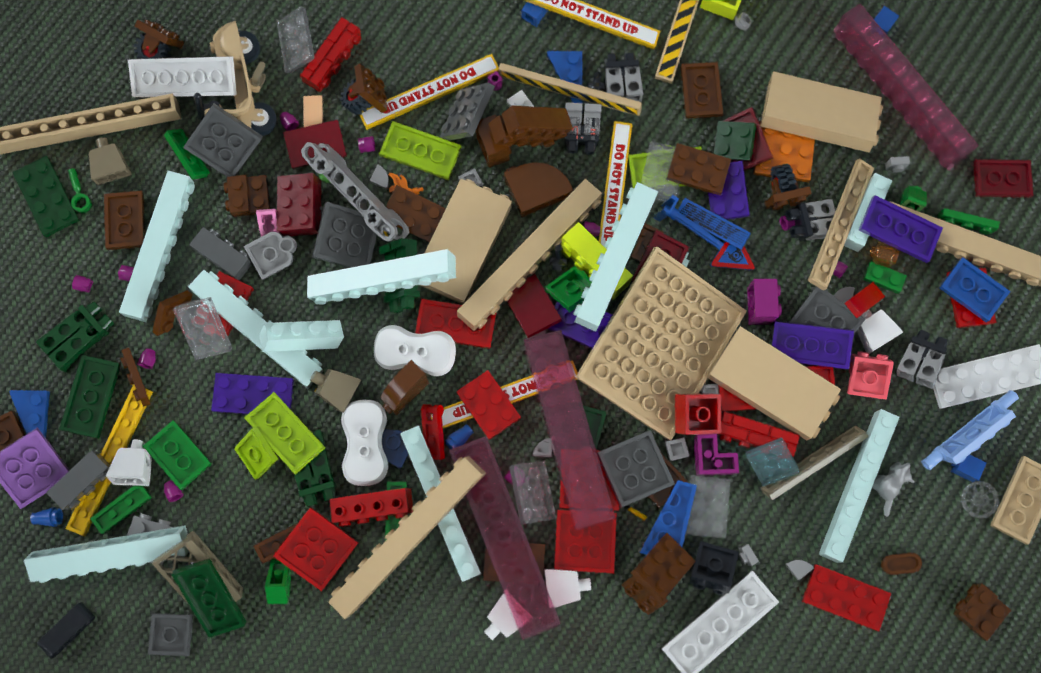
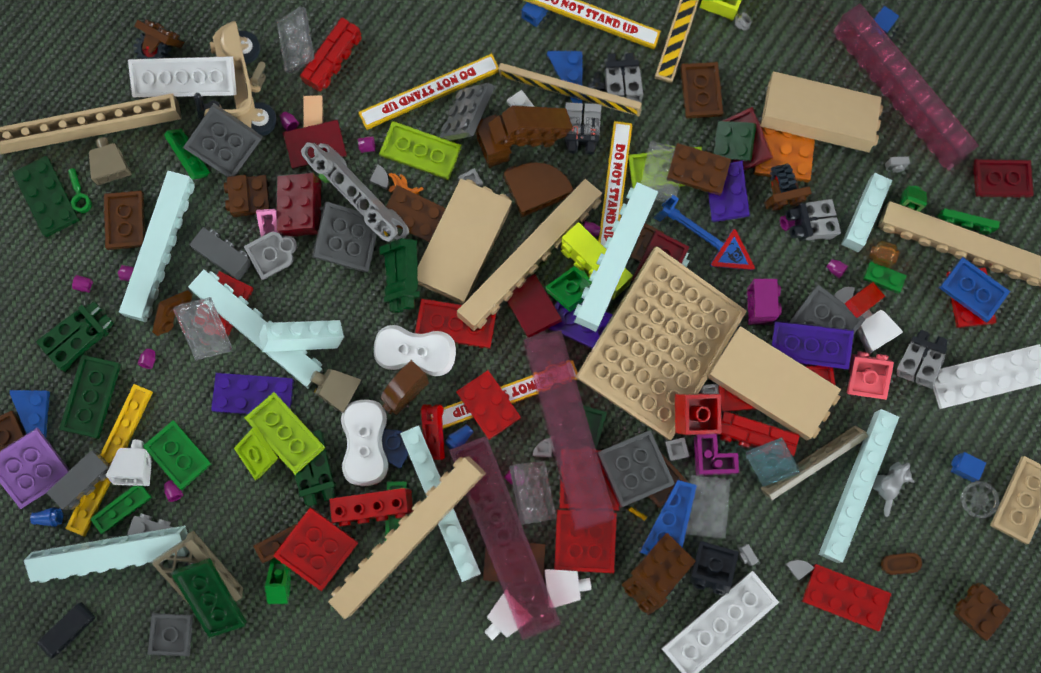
(134, 377): reddish brown plate -> none
(364, 91): reddish brown plate -> none
(382, 276): light aqua brick -> none
(498, 84): magenta hose -> none
(558, 263): black plate -> none
(714, 224): blue tile -> none
(841, 225): tan tile -> none
(900, 229): dark purple plate -> none
(974, 432): light blue plate -> none

